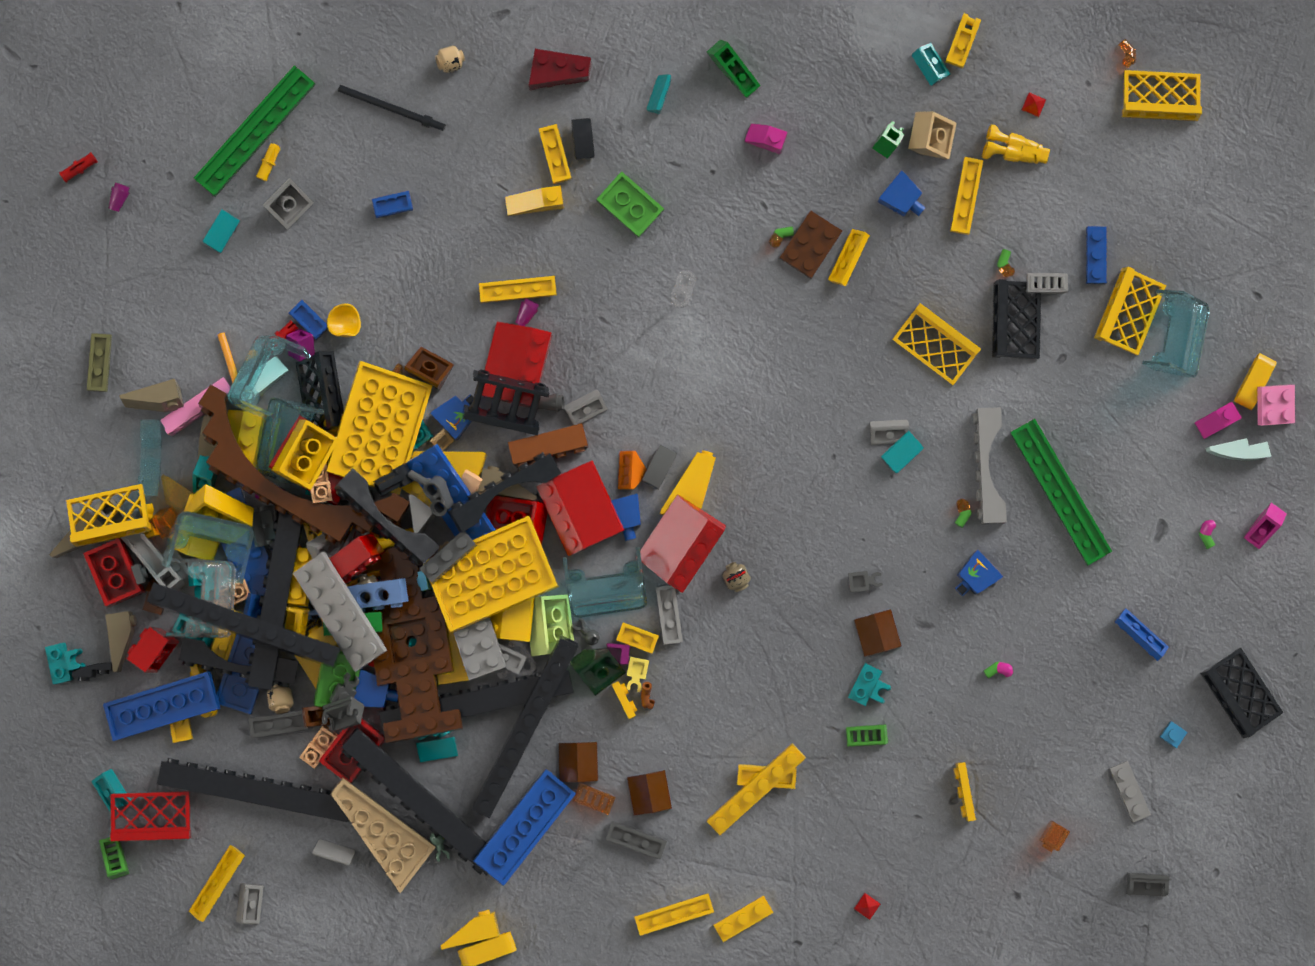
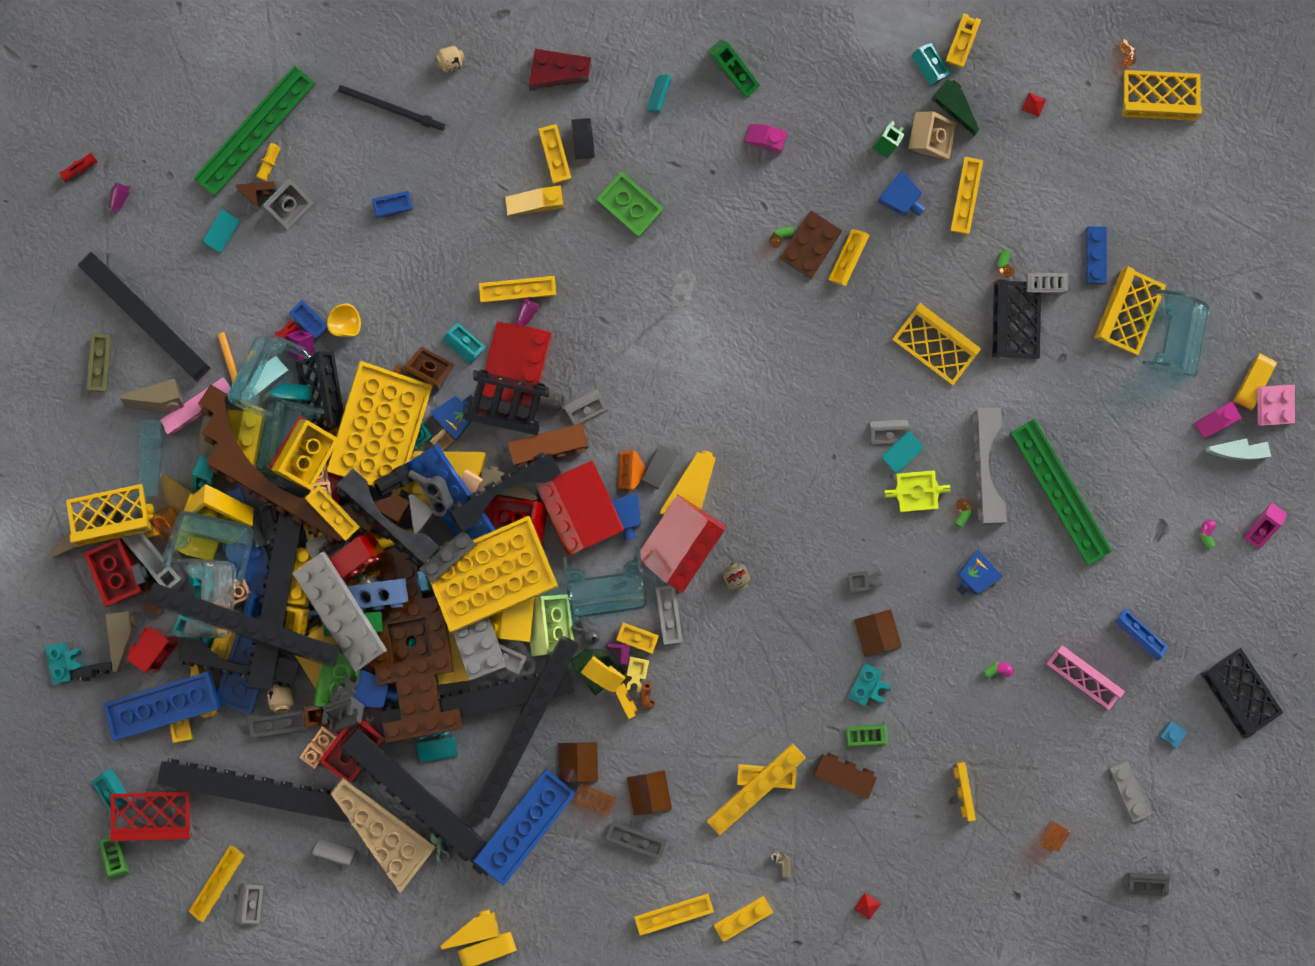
(144, 316): none -> black beam
(252, 190): none -> reddish brown slope
(292, 391): none -> teal slope
(331, 512): none -> yellow plate
(464, 343): none -> teal slope
(602, 675): none -> yellow slope
(784, 861): none -> dark tan arm
(845, 775): none -> reddish brown brick
(917, 491): none -> neon yellow plate
(953, 101): none -> dark green slope
(1017, 147): yellow piece -> none
(1090, 672): none -> bright pink fence

